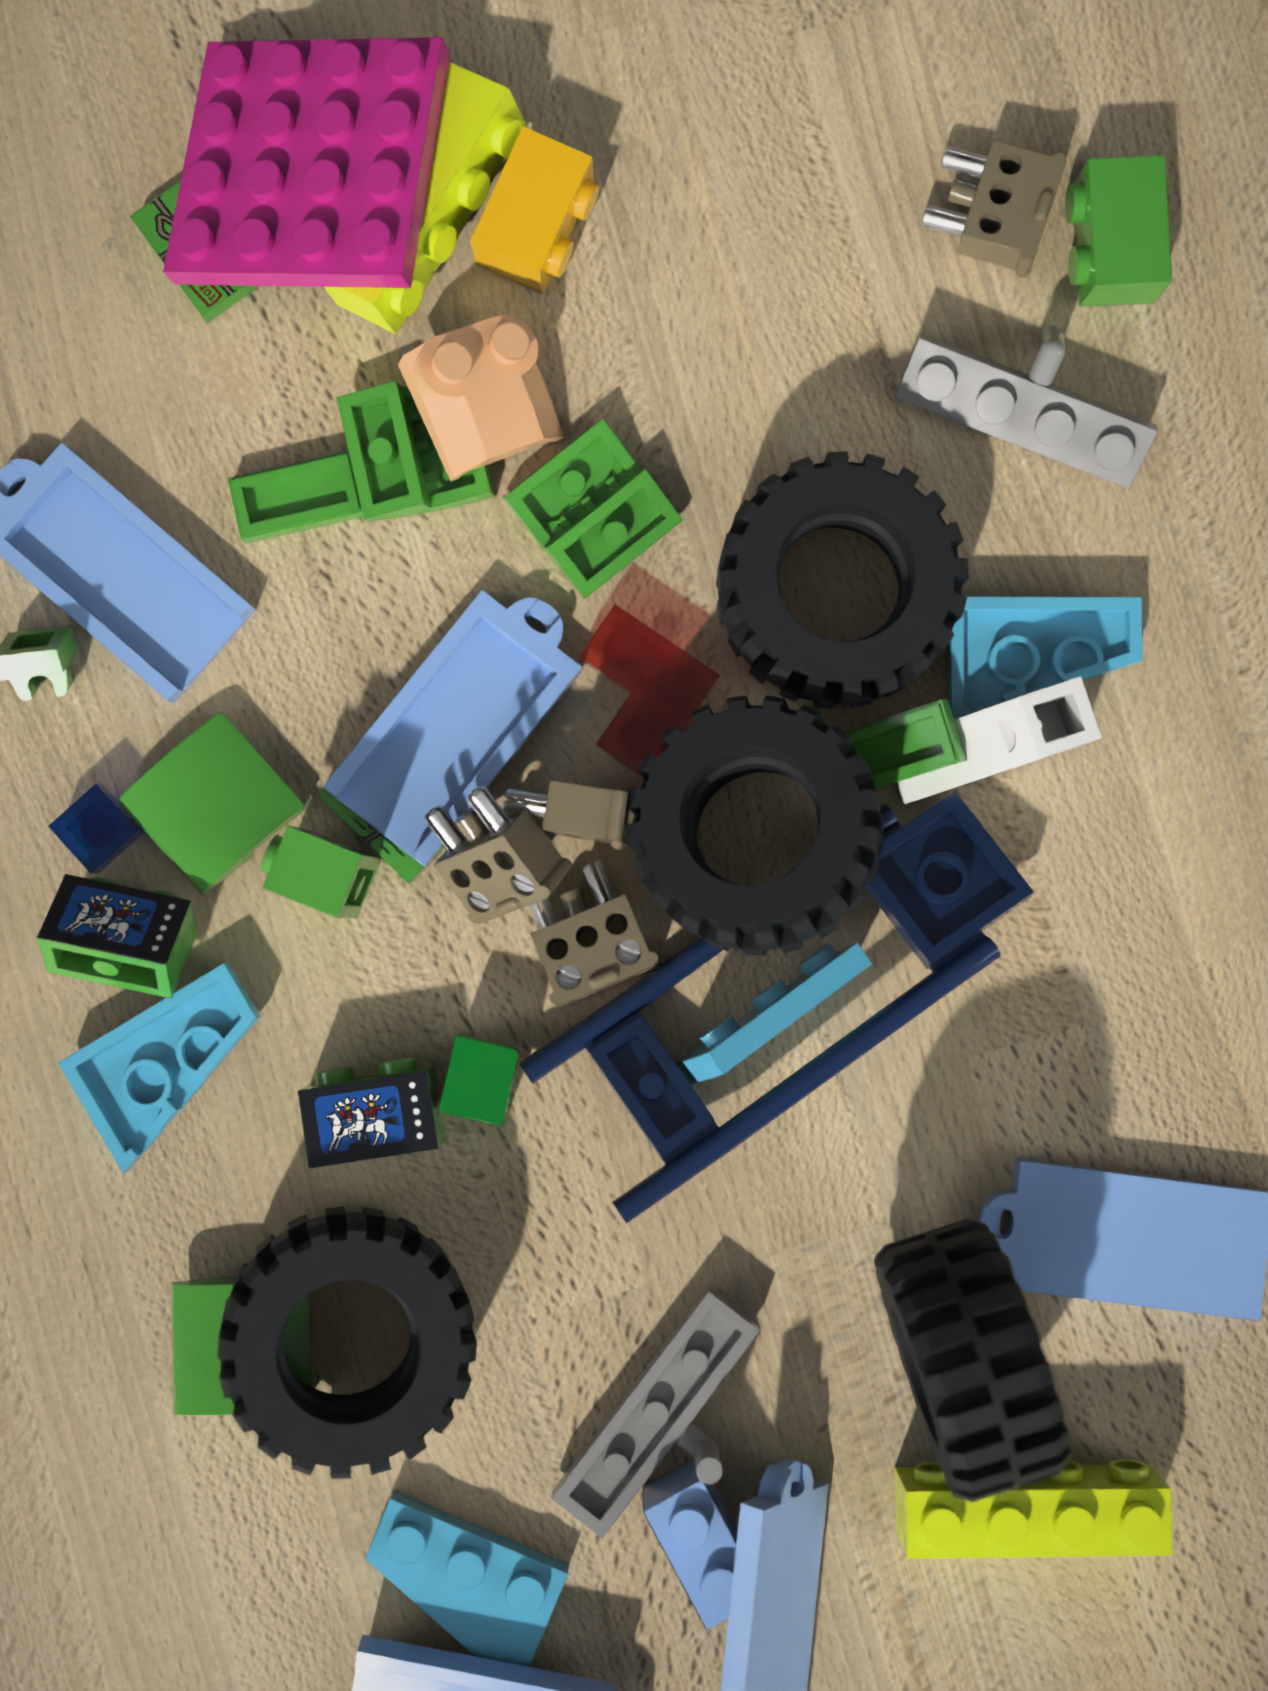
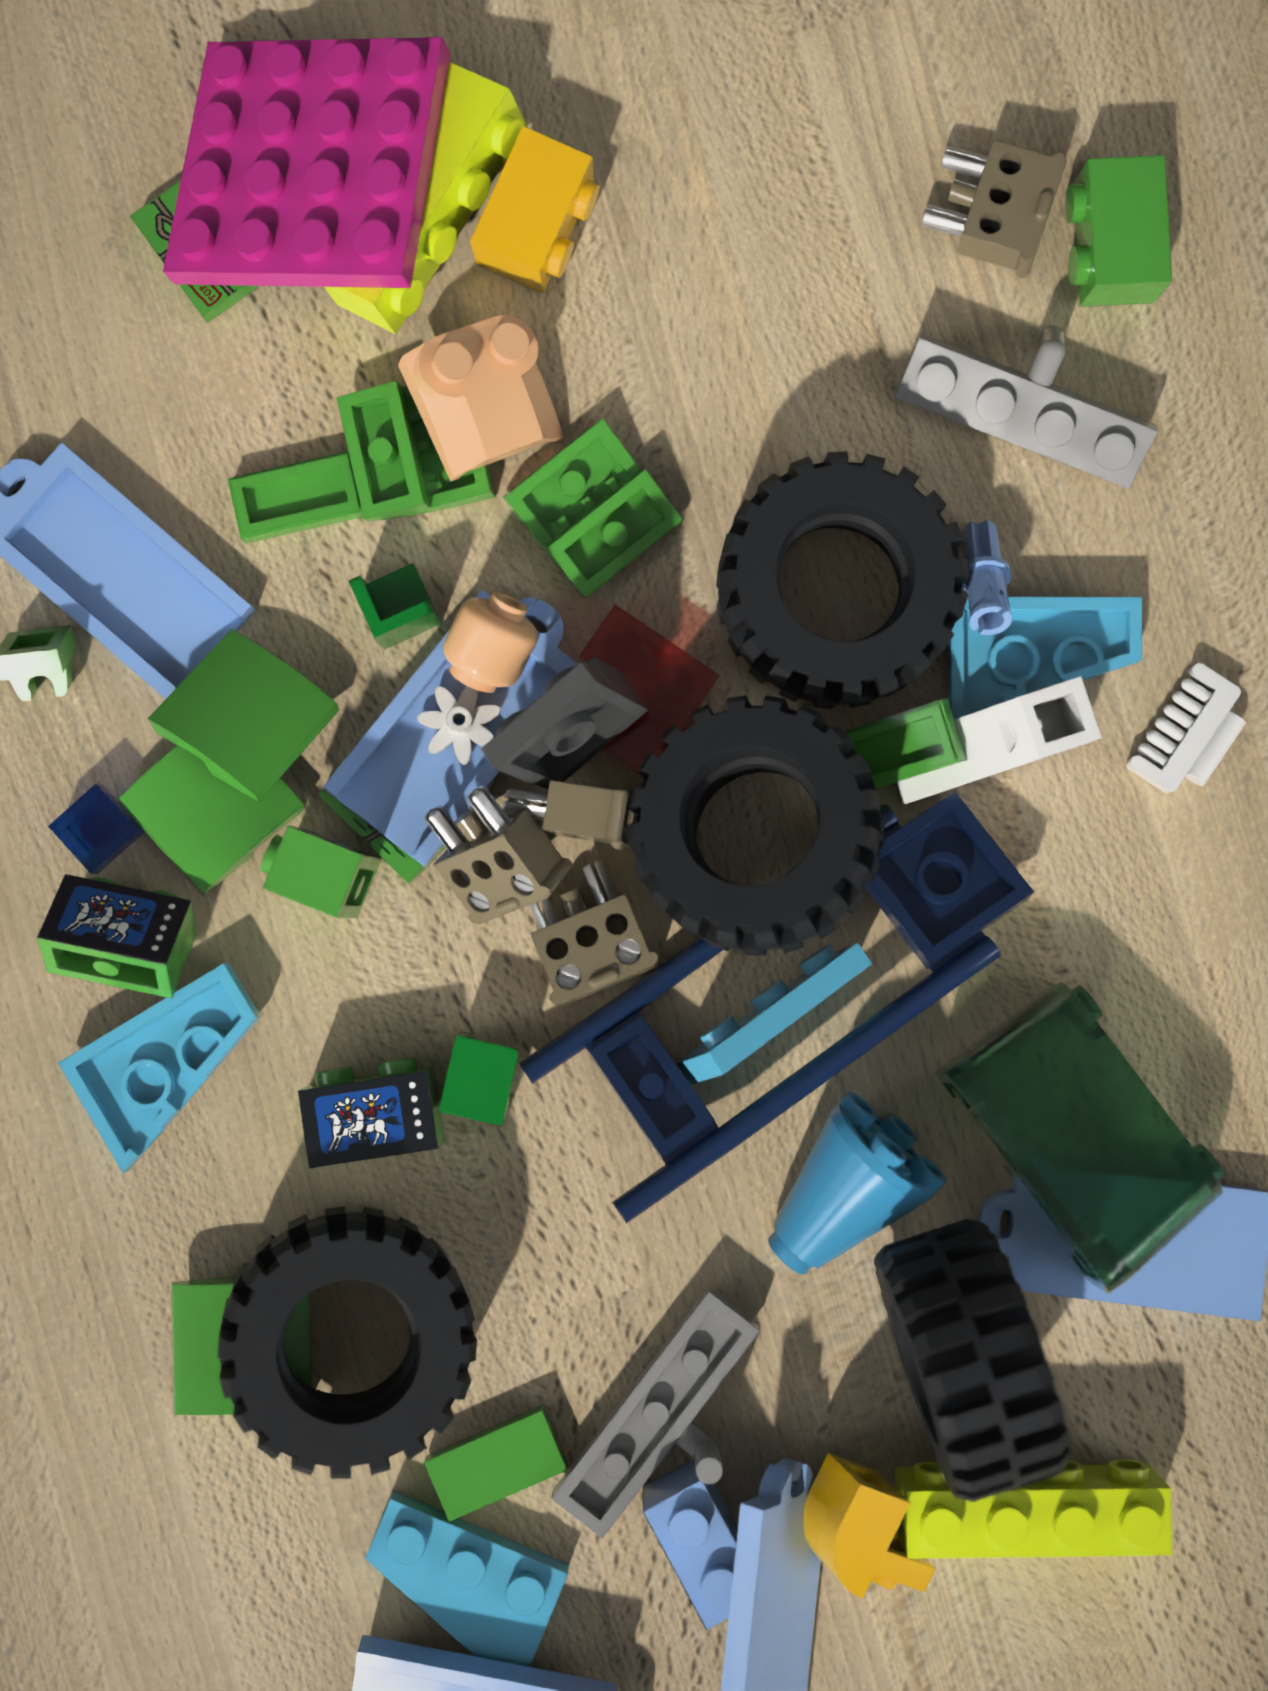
(244, 714): none -> bright green slope
(395, 605): none -> green panel
(458, 734): none -> white plant
(490, 642): none -> light nougat head
(496, 1463): none -> bright green tile
(566, 725): none -> dark grey plate
(851, 1186): none -> dark azure cone
(854, 1525): none -> yellow brick
(987, 579): none -> light blue axle
(1084, 1134): none -> clear green windscreen
(1205, 737): none -> white piece

